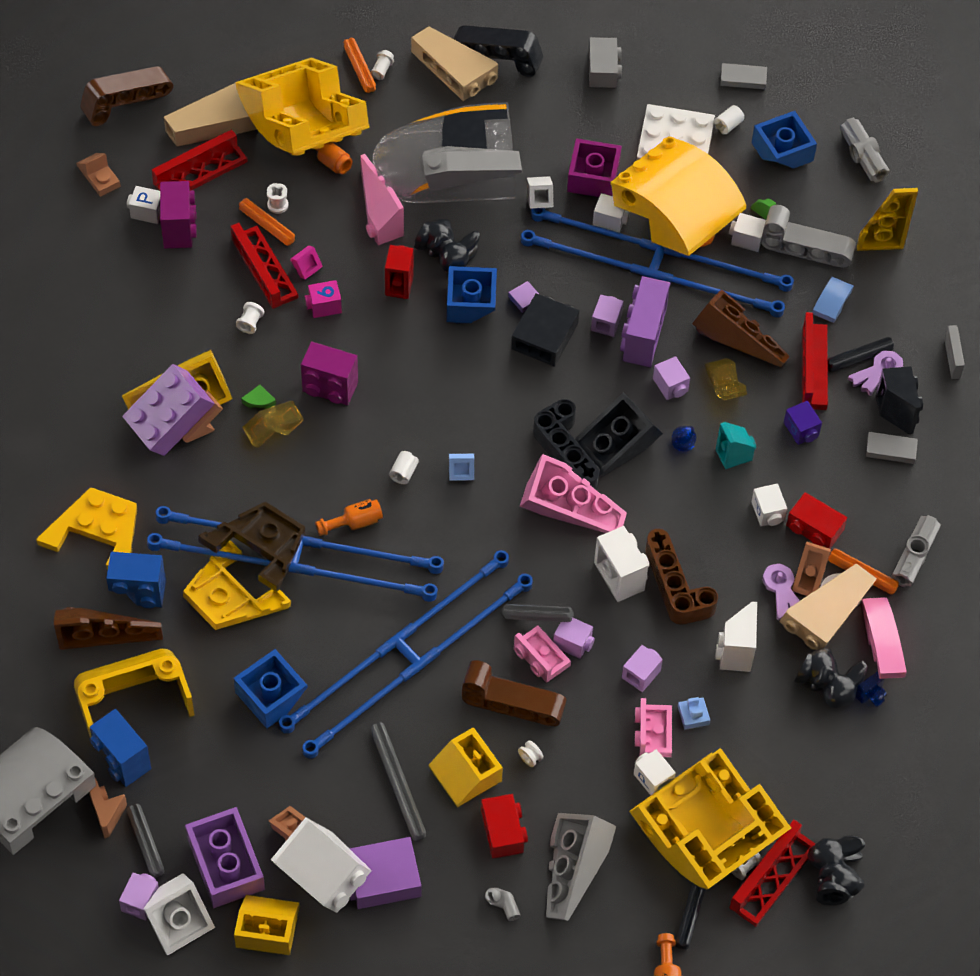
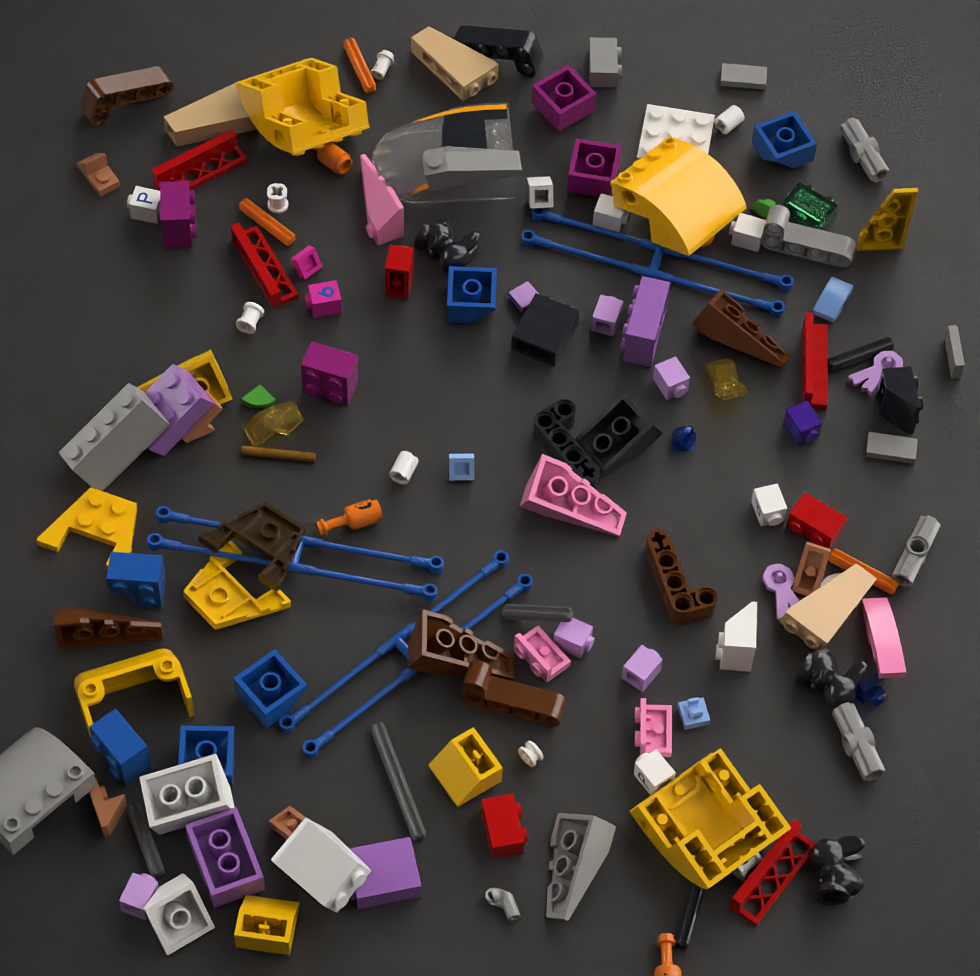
(114, 437): none -> light grey slope
(185, 794): none -> white slope
(208, 740): none -> blue slope
(278, 454): none -> pearl gold bar
(446, 649): none -> reddish brown wedge
(563, 98): none -> magenta brick
(621, 563): white brick -> none
(734, 445): teal slope -> none
(810, 206): none -> clear green brick
(858, 741): none -> light grey piece

